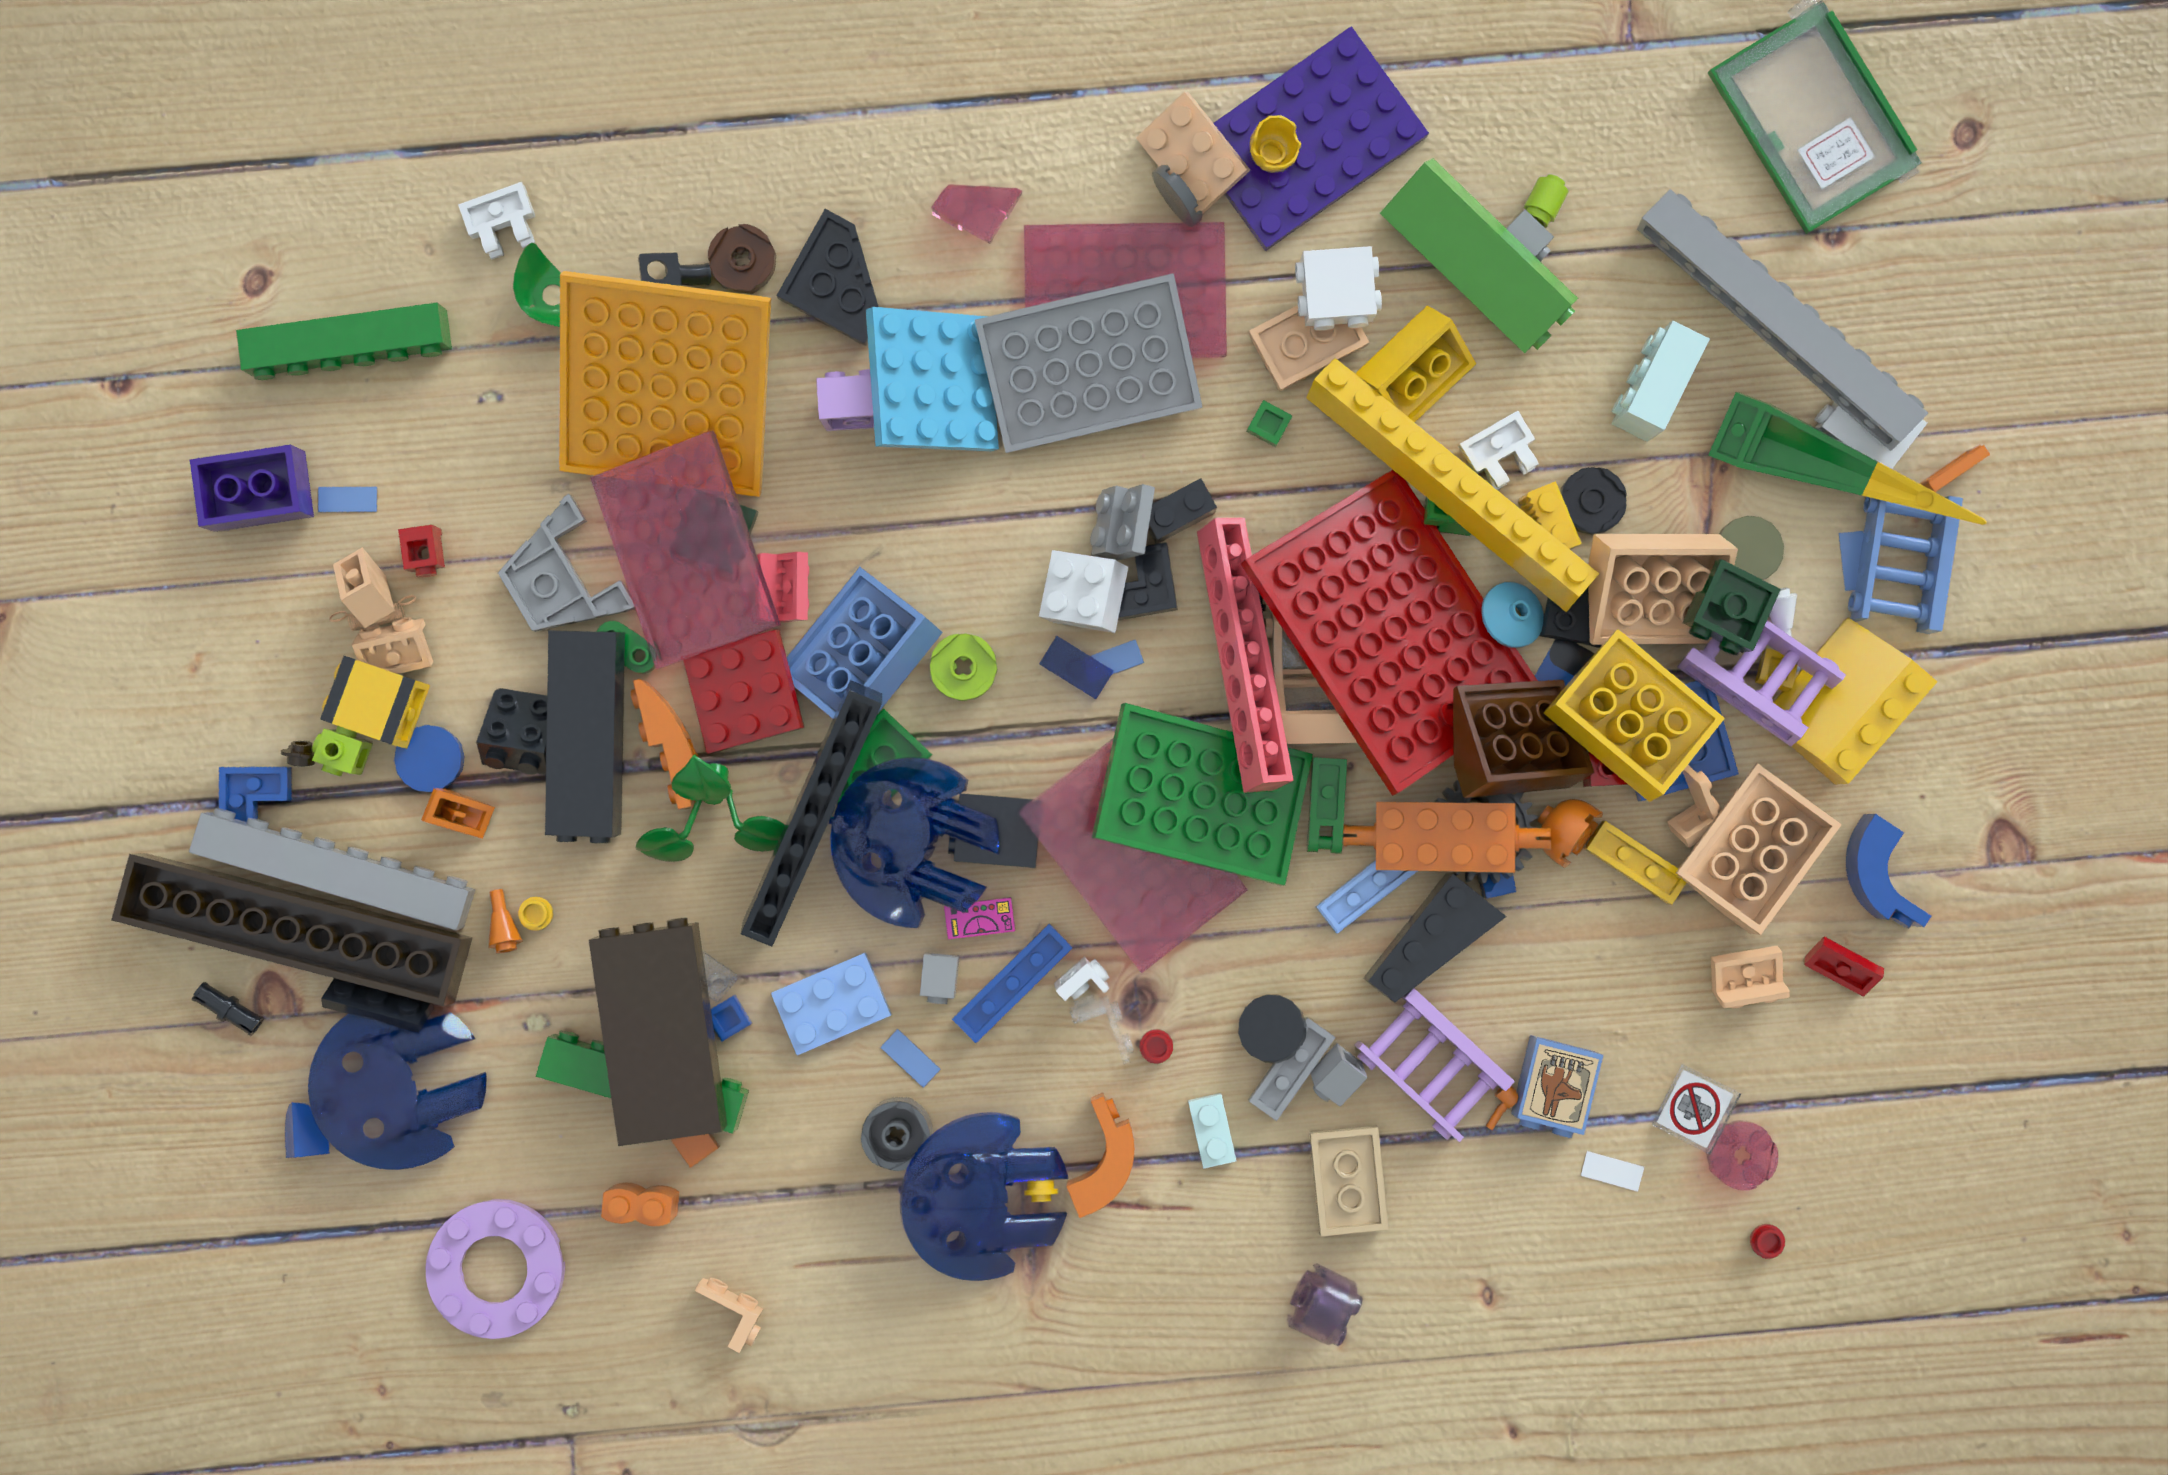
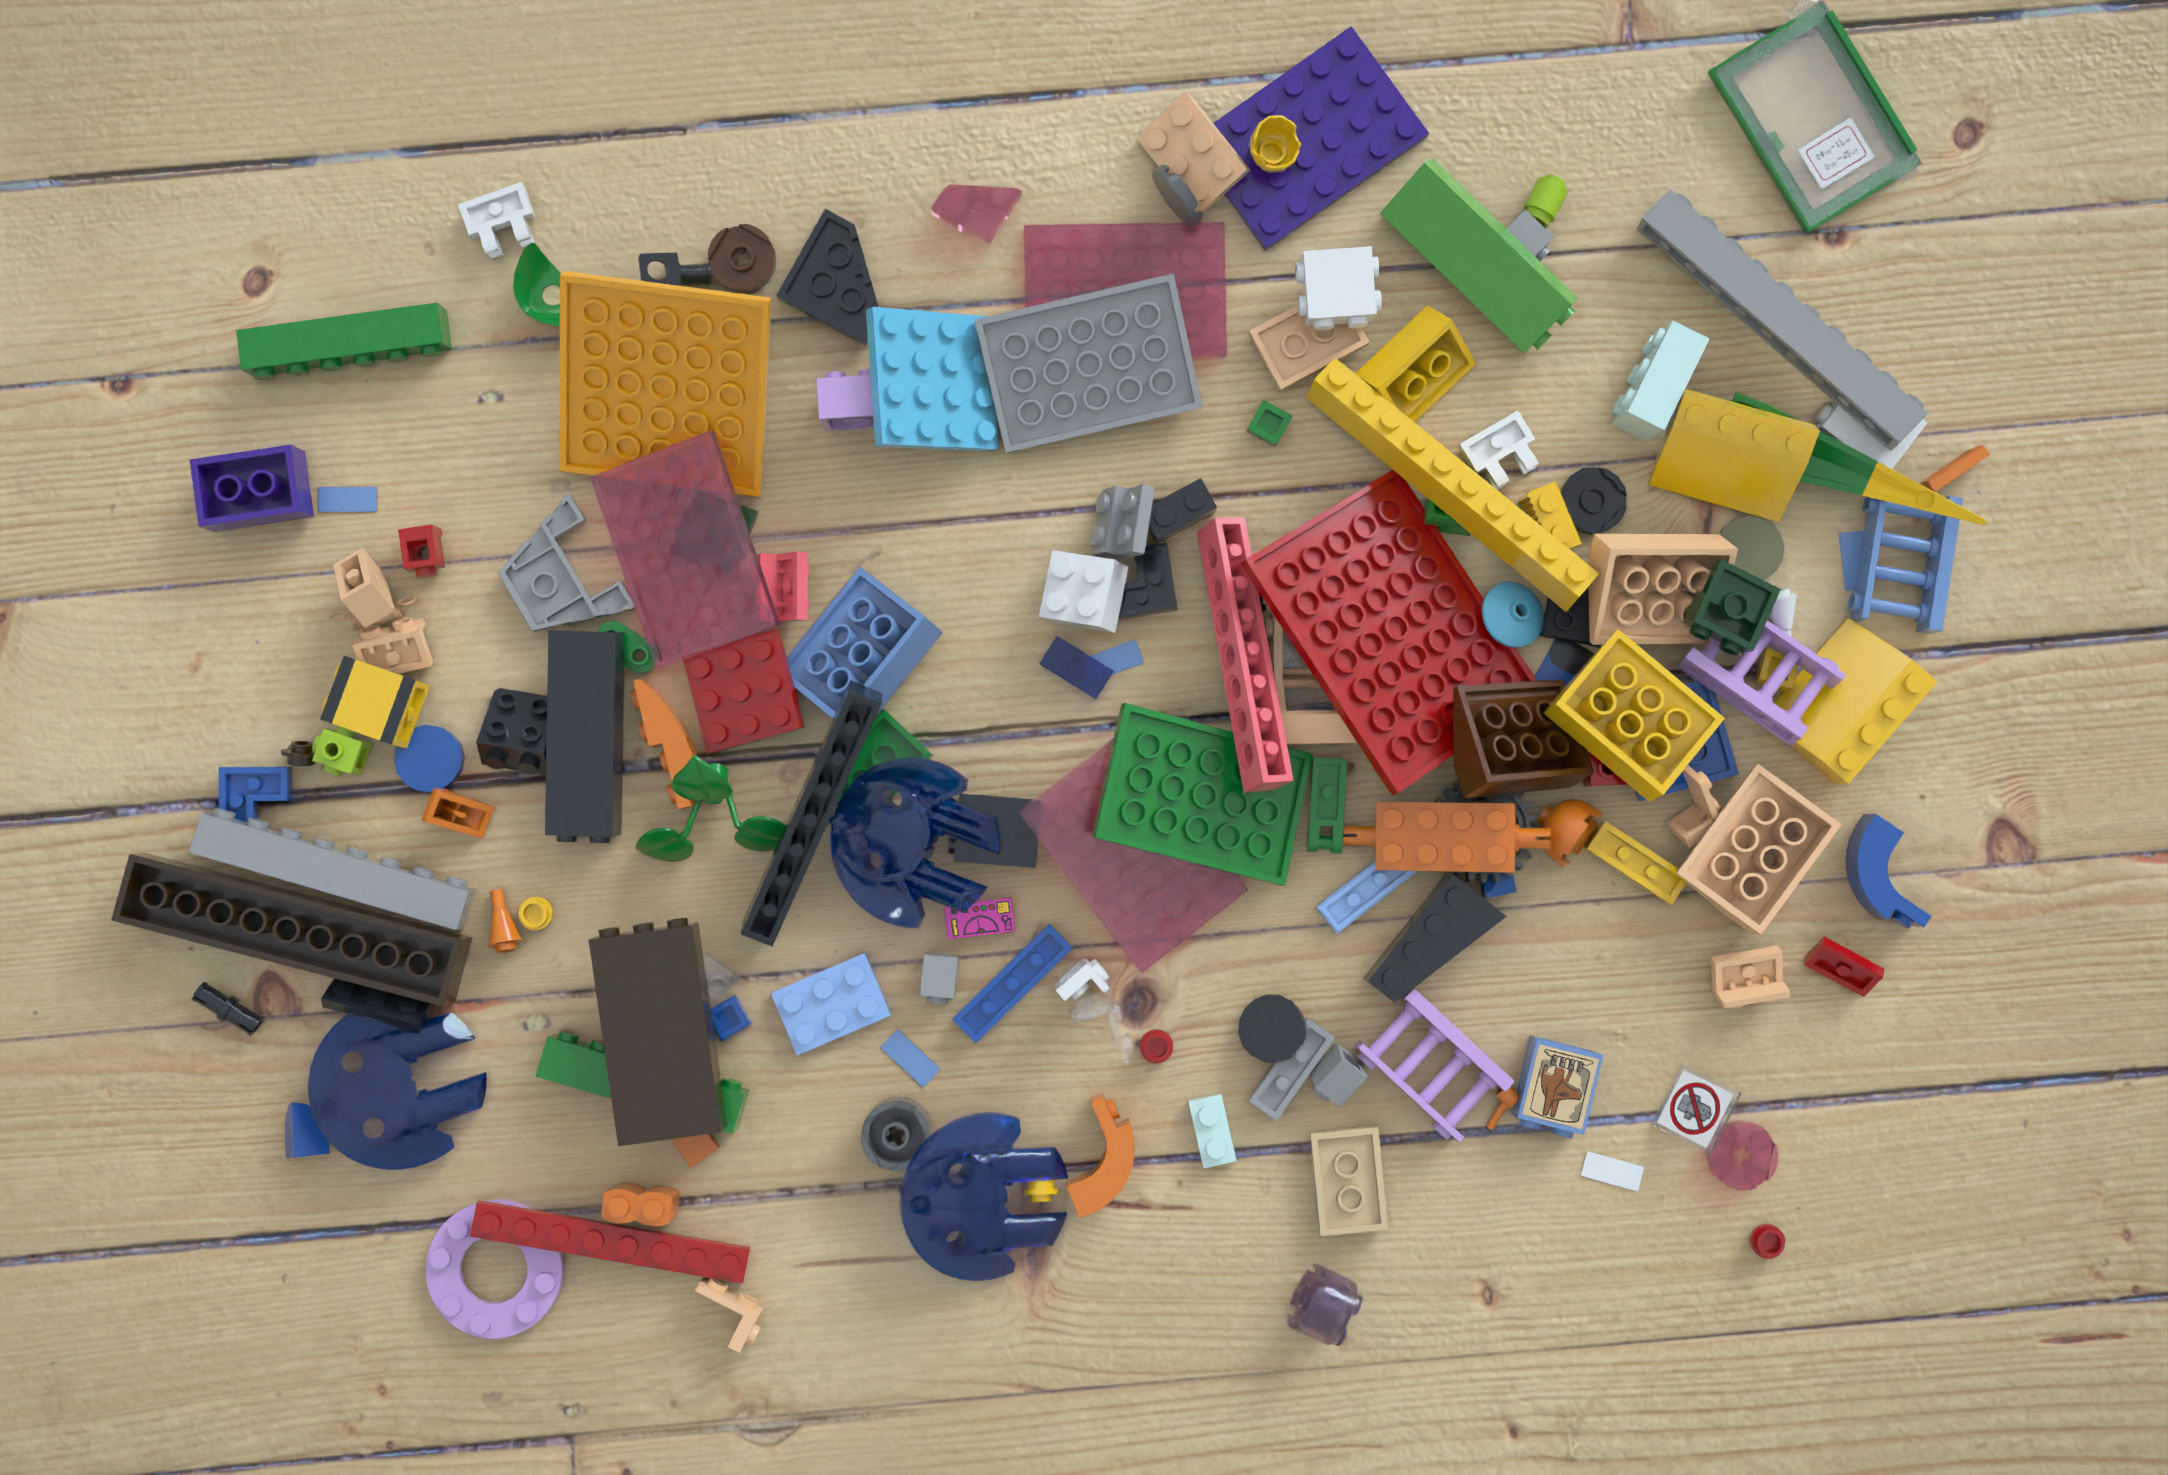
(609, 1241): none -> red plate
(964, 647): lime plate -> none
(1733, 455): none -> yellow slope

